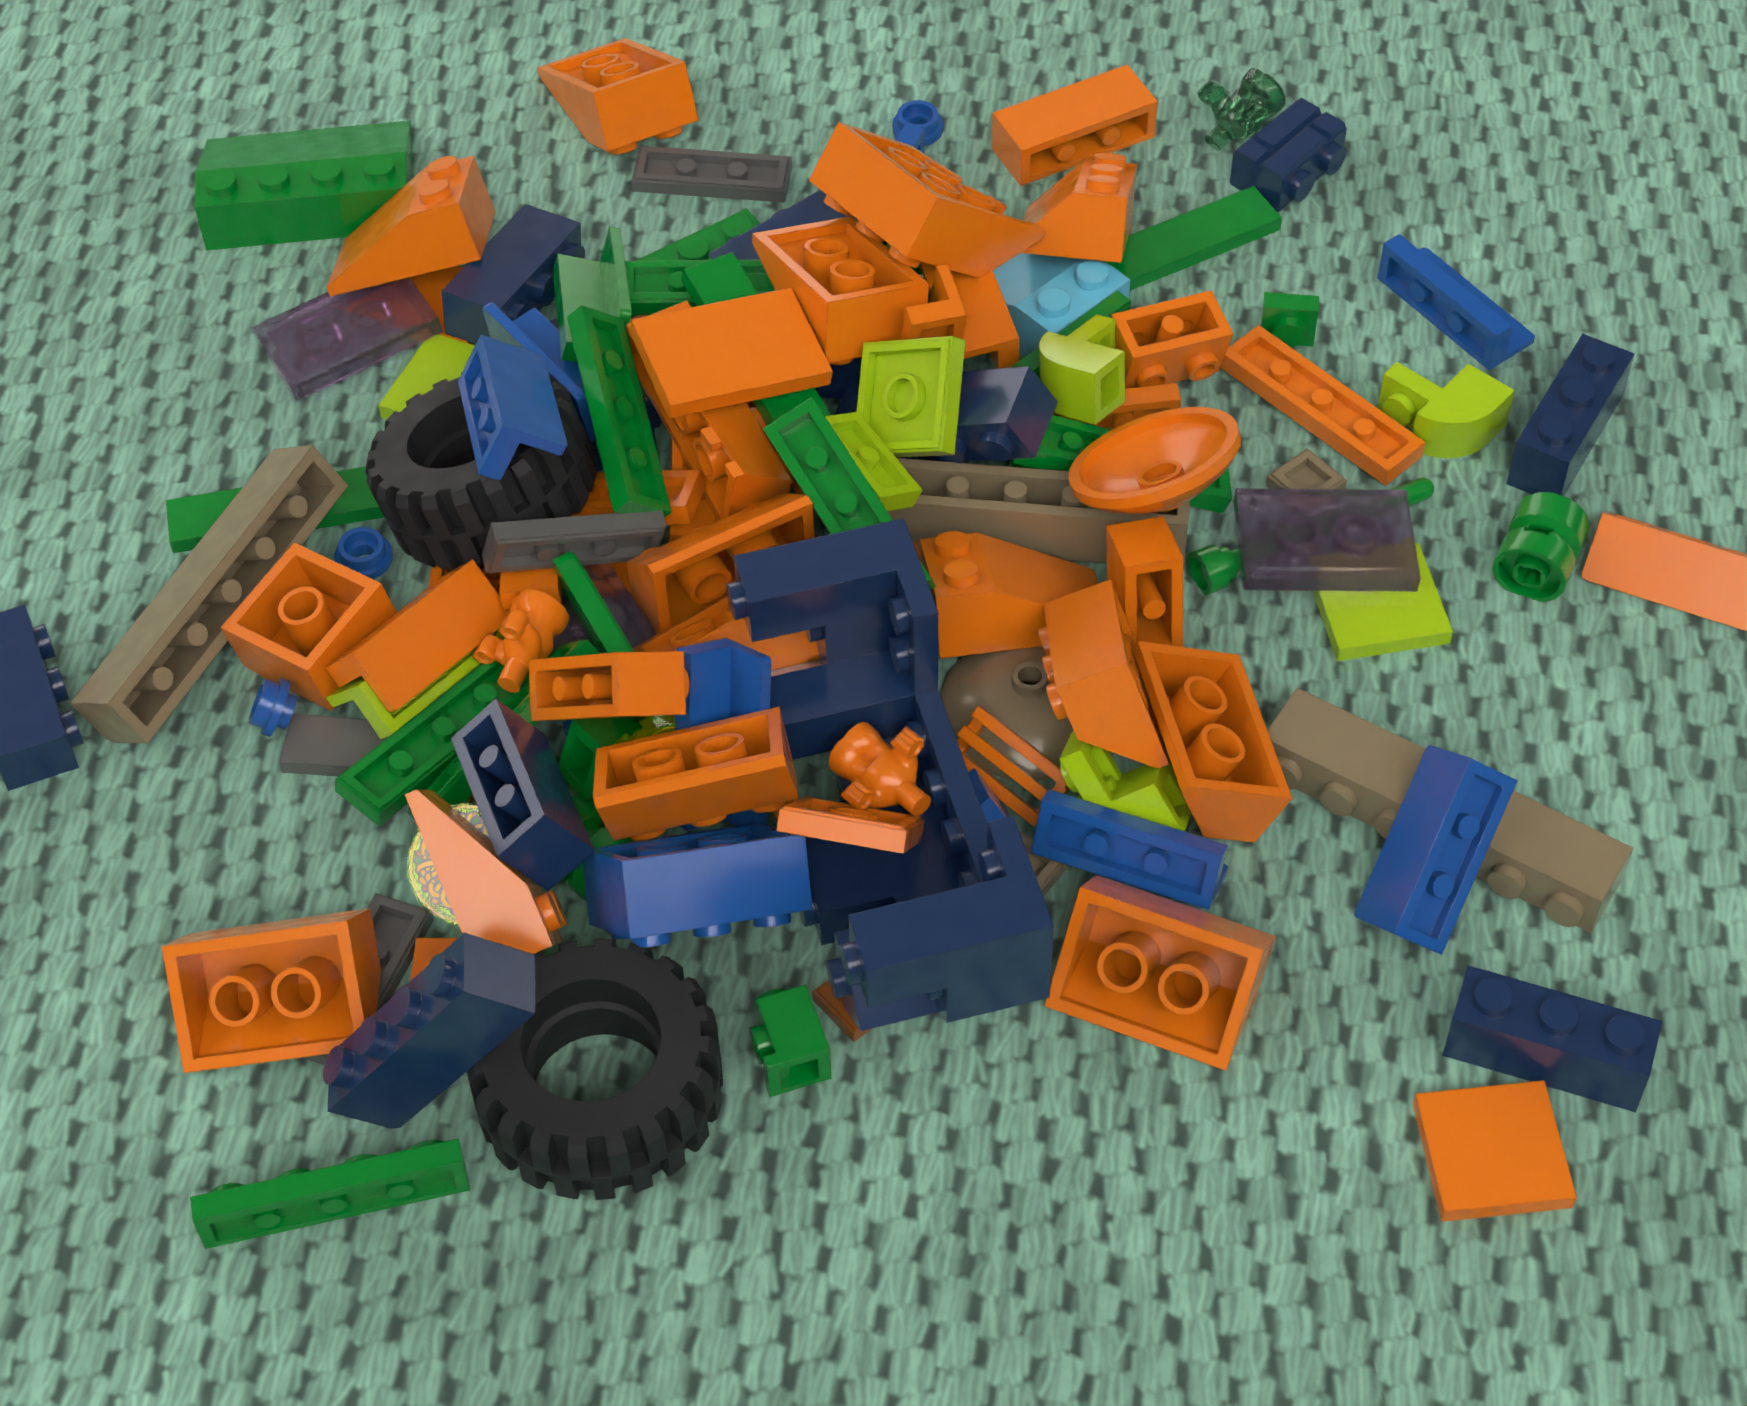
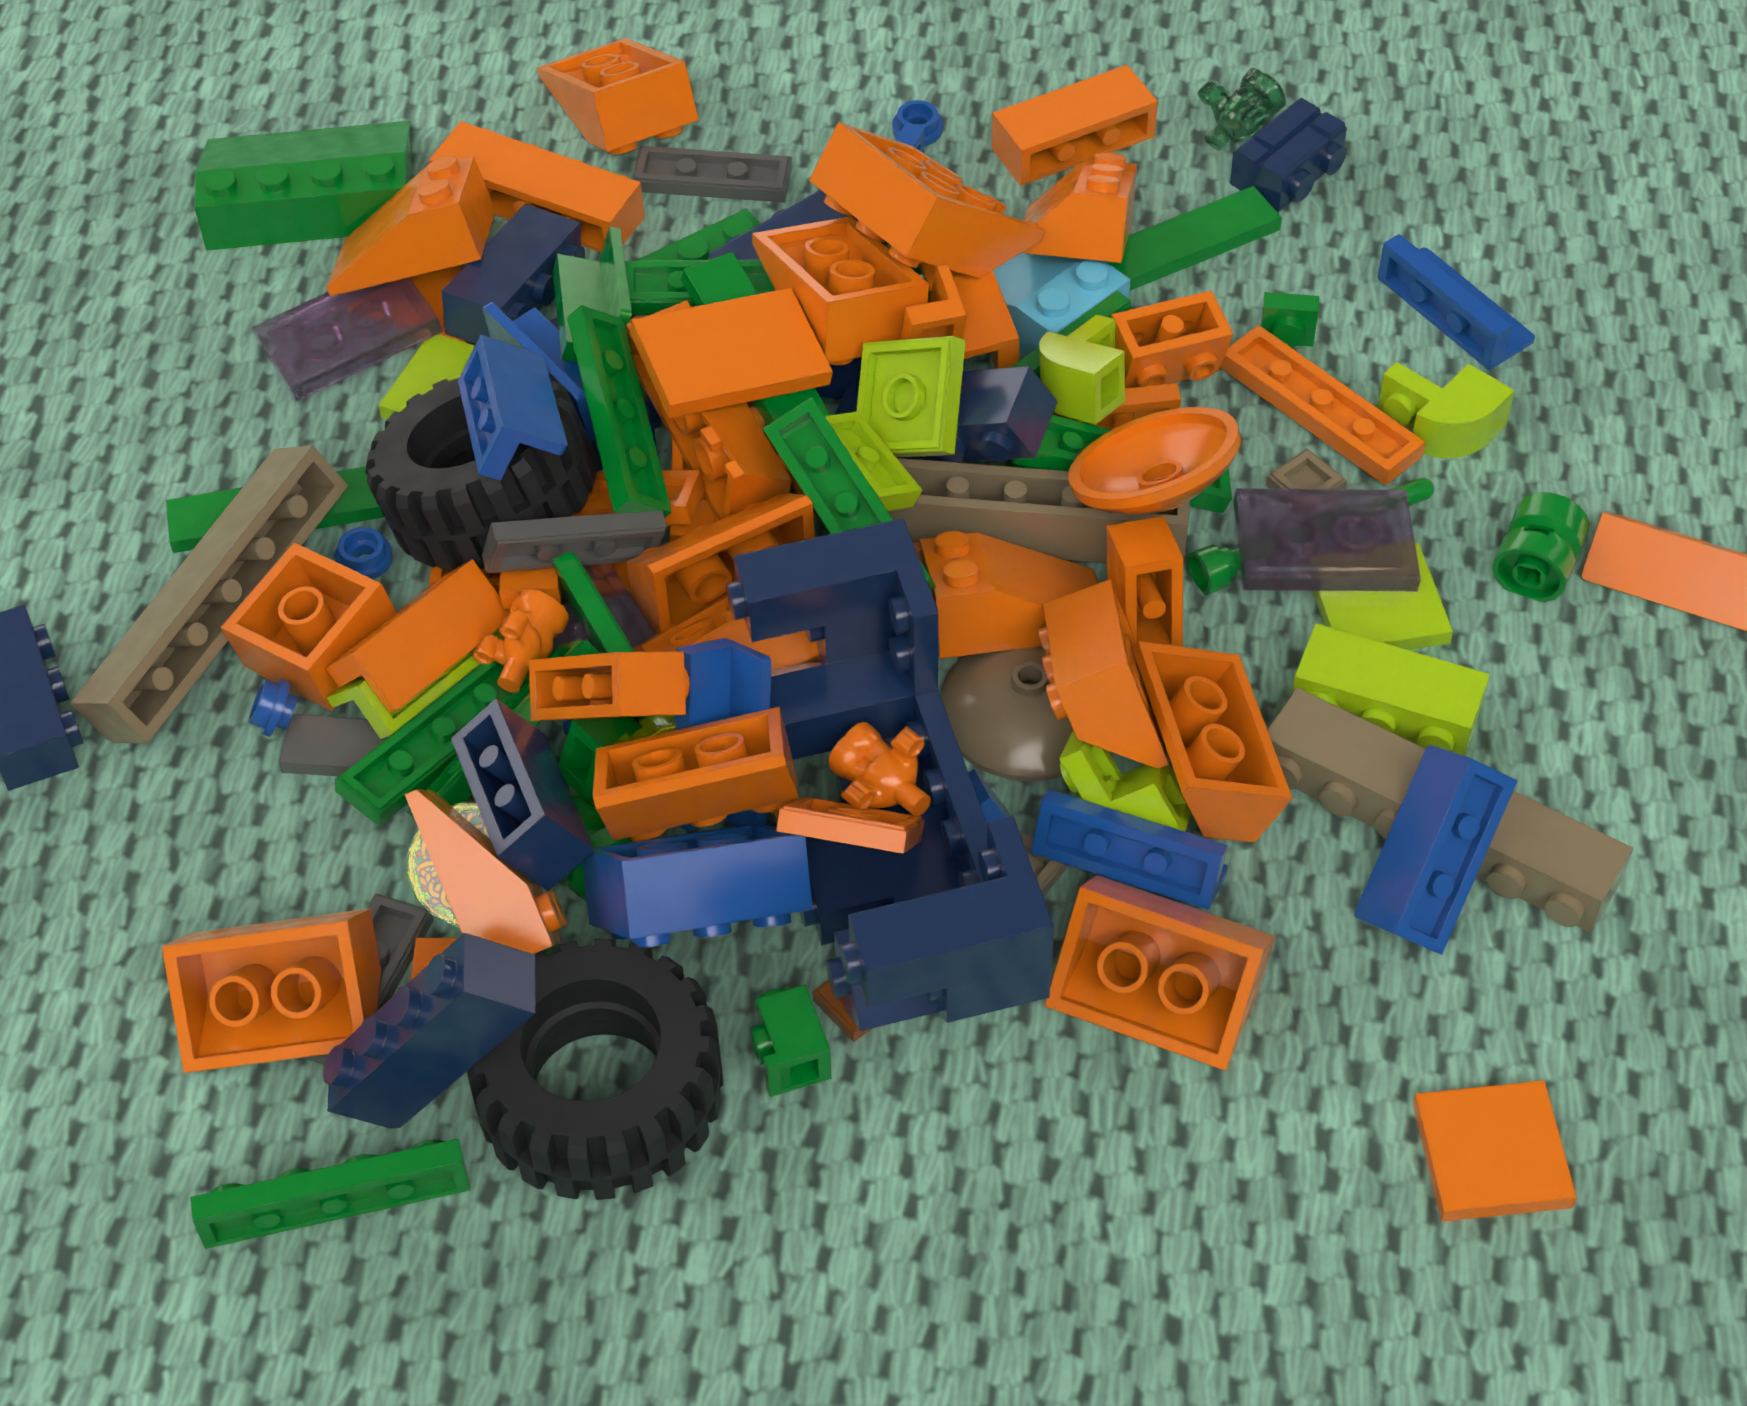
(543, 179): none -> orange brick
(970, 737): orange tile -> none
(1394, 687): none -> lime brick
(1553, 1038): dark blue brick -> none
(1570, 417): dark blue brick -> none

